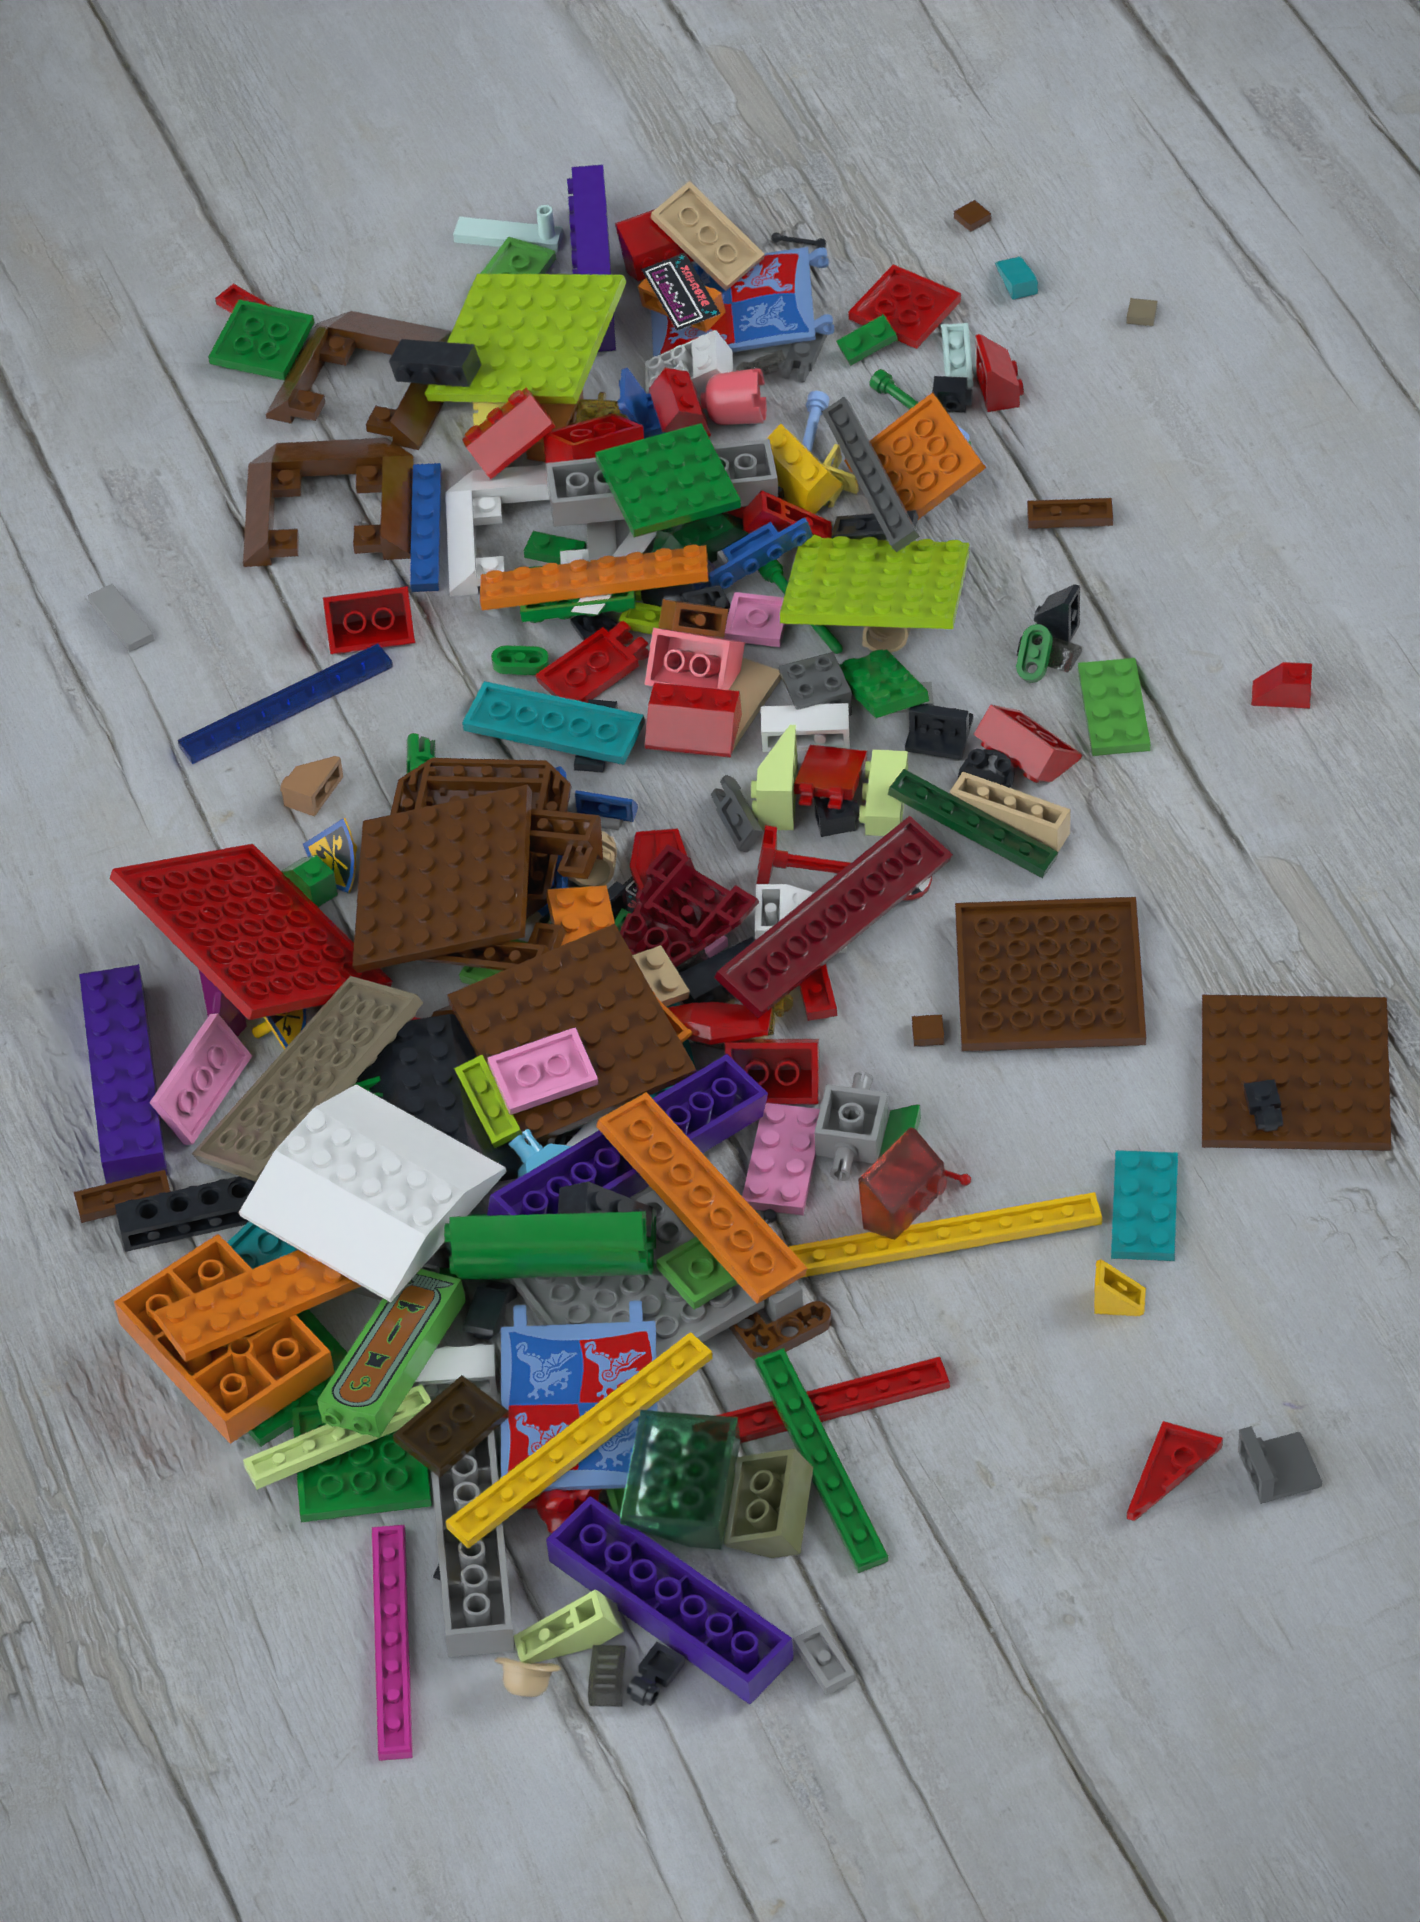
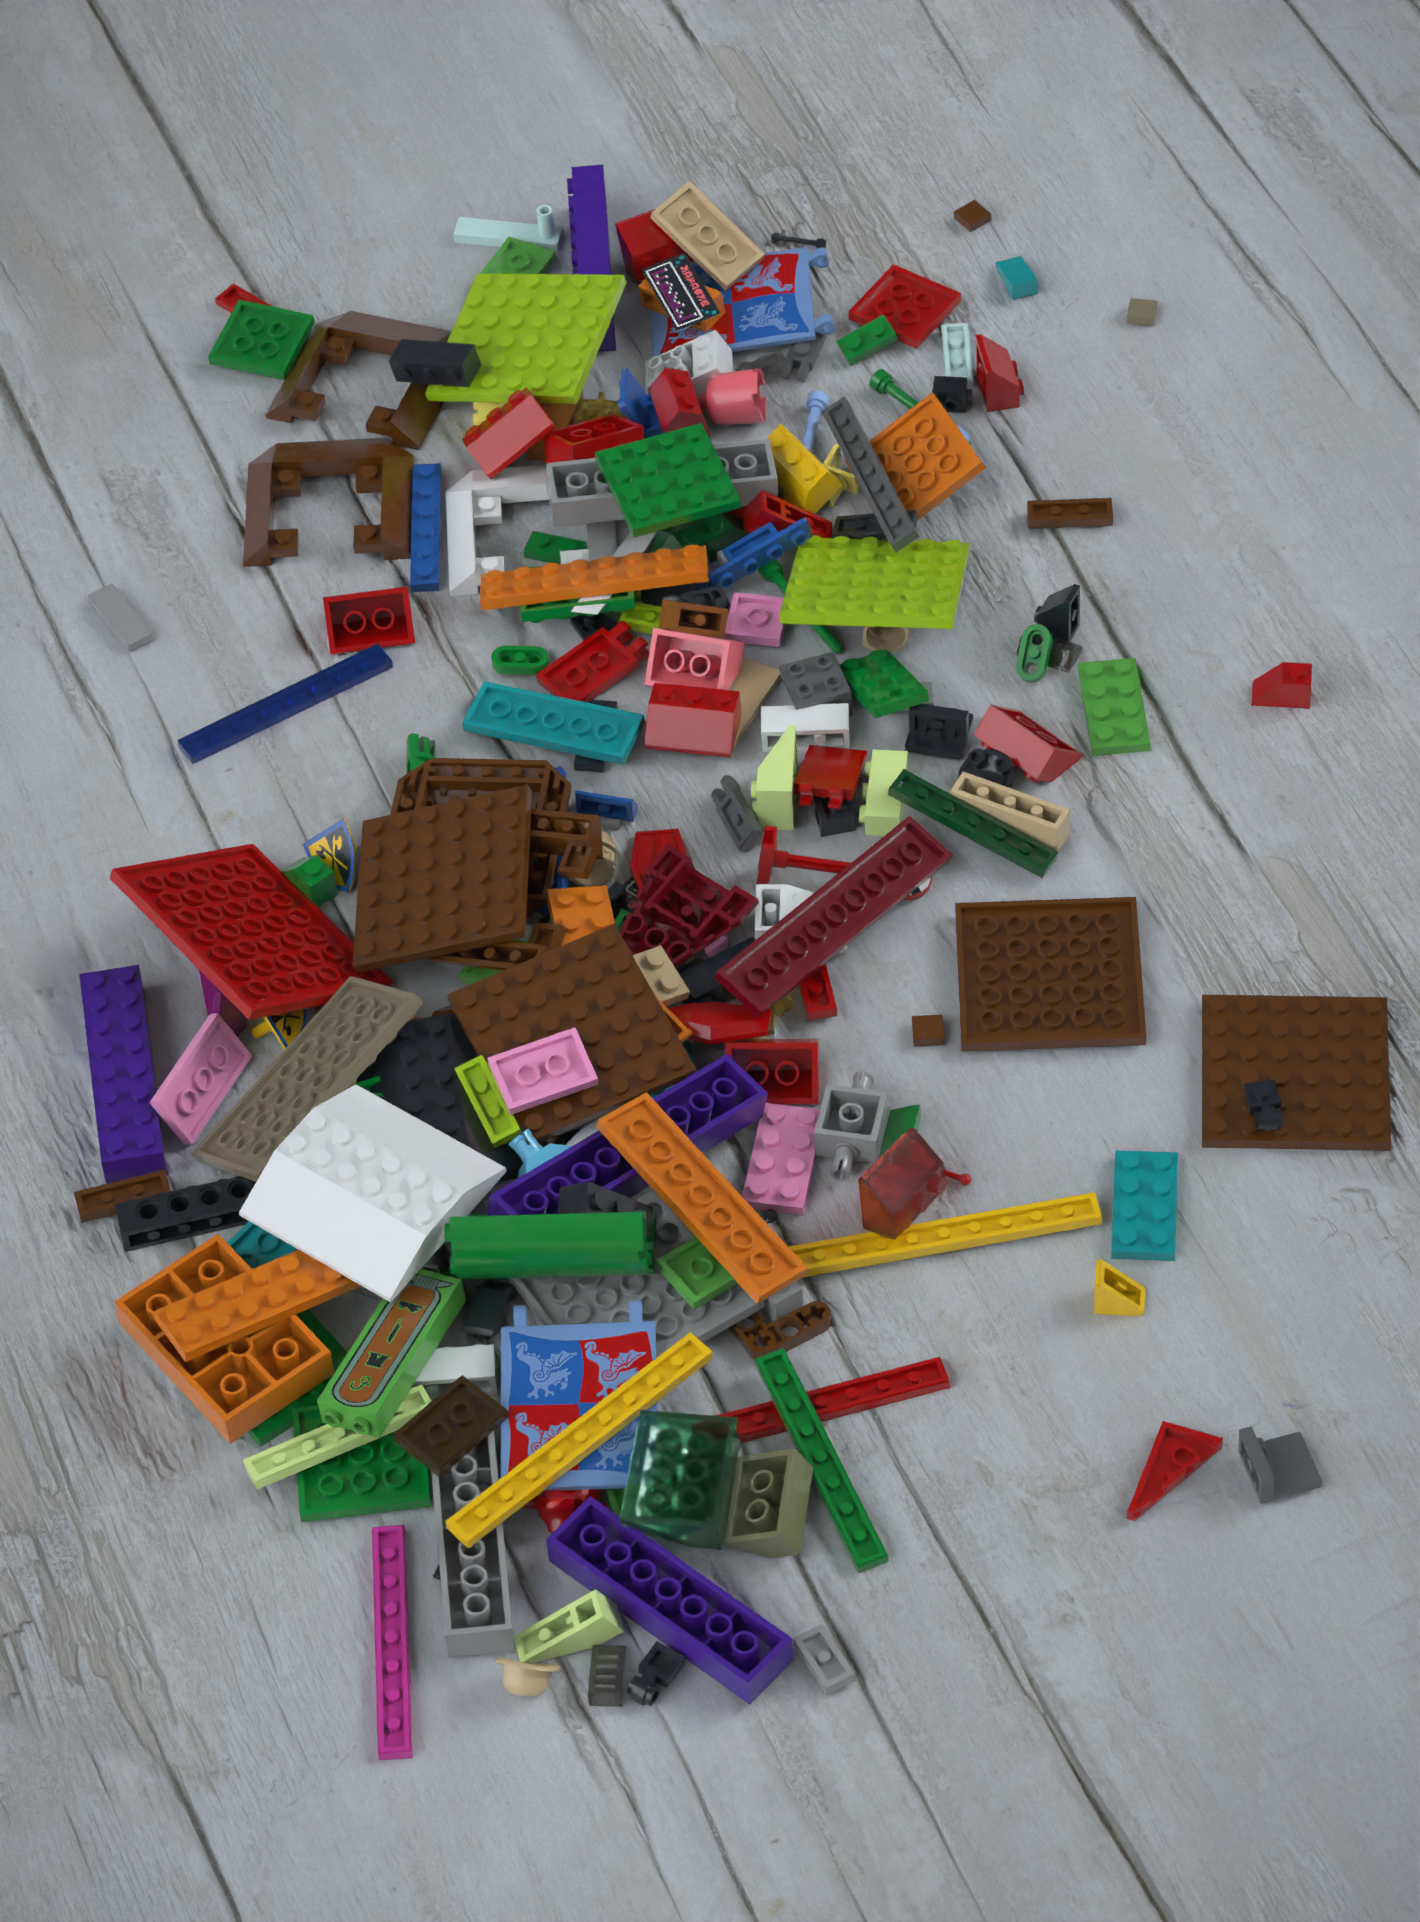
(311, 784): medium nougat slope -> none

